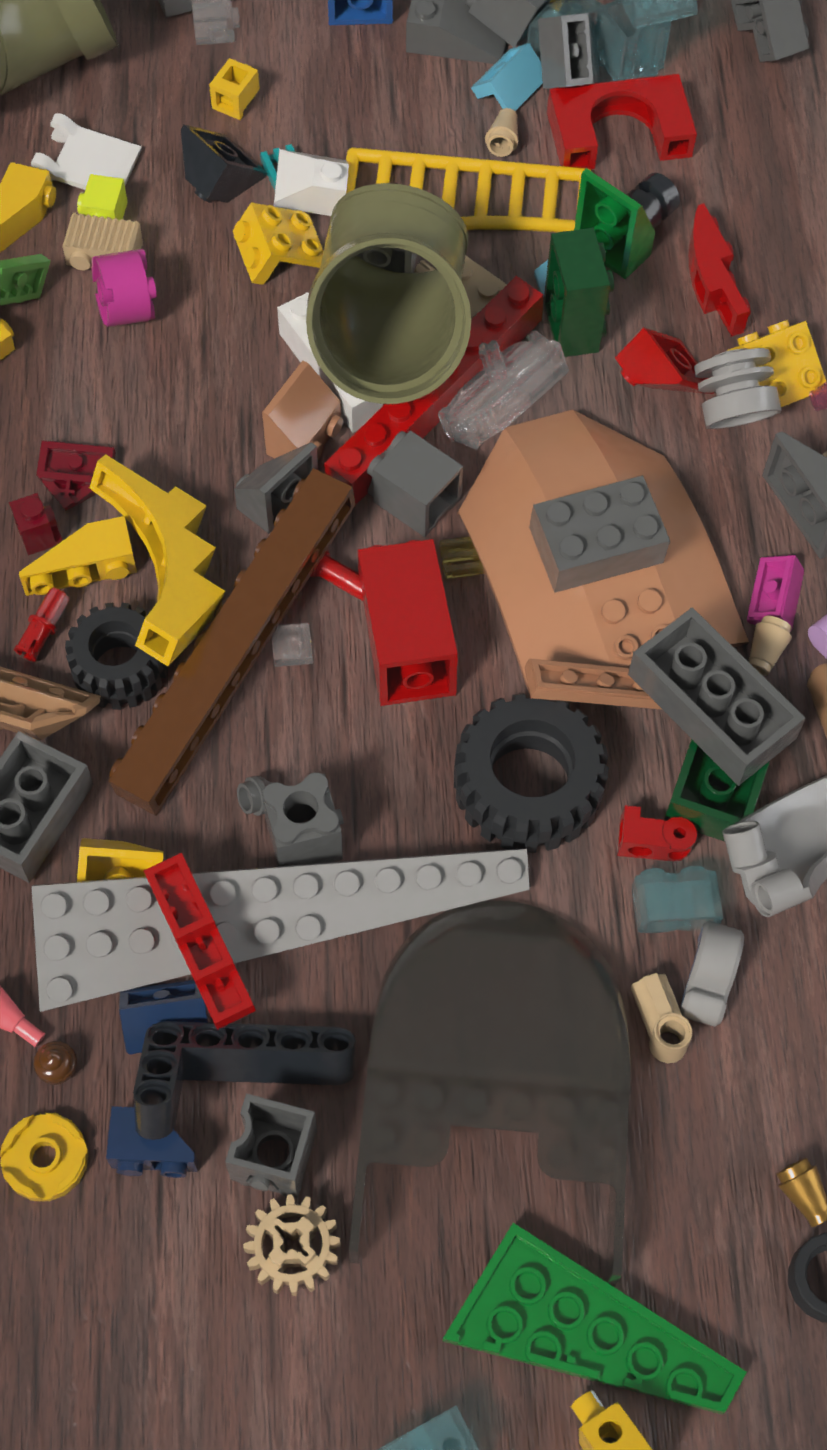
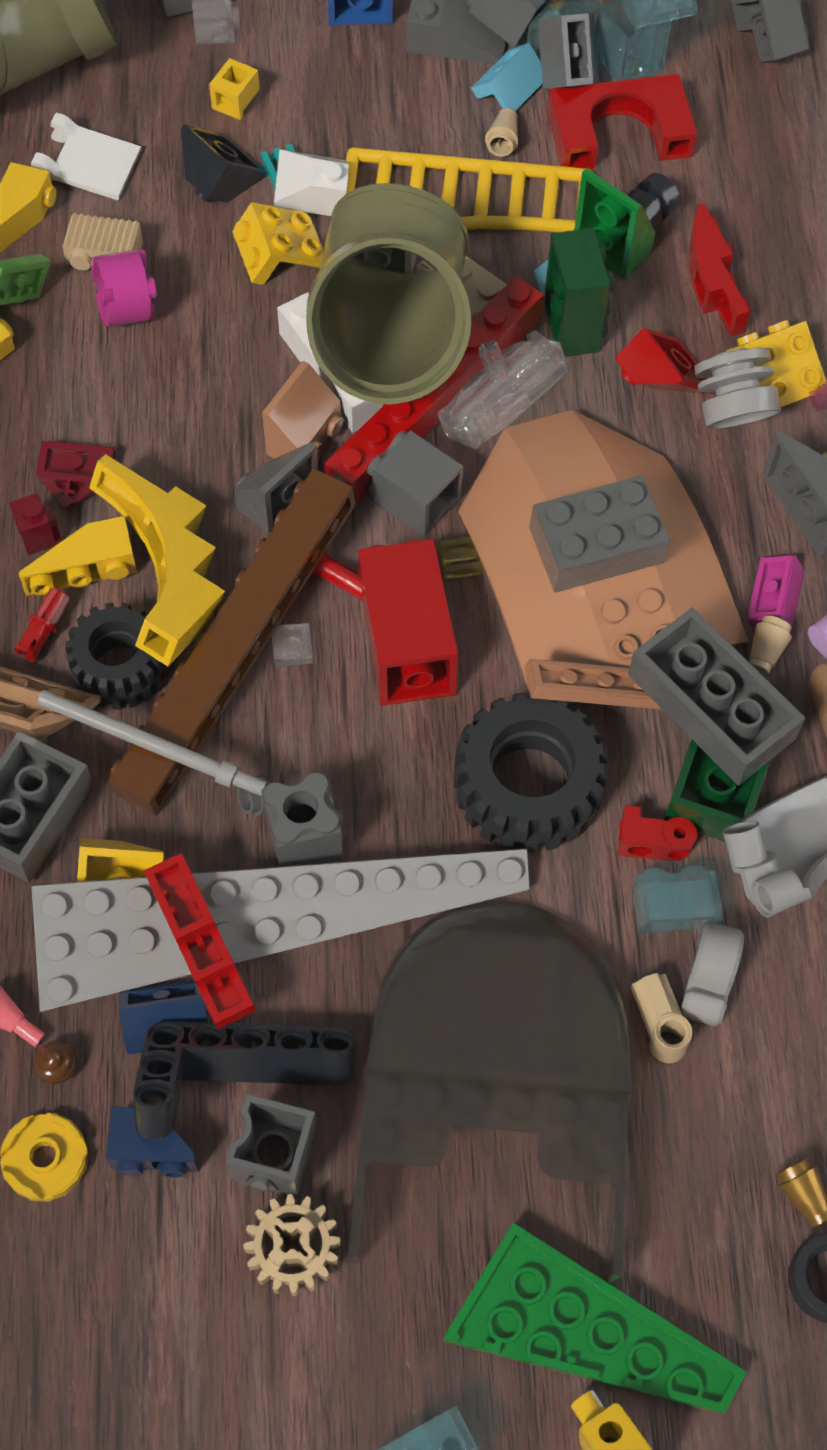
(103, 197): neon yellow brick -> none
(224, 773): none -> light grey bar

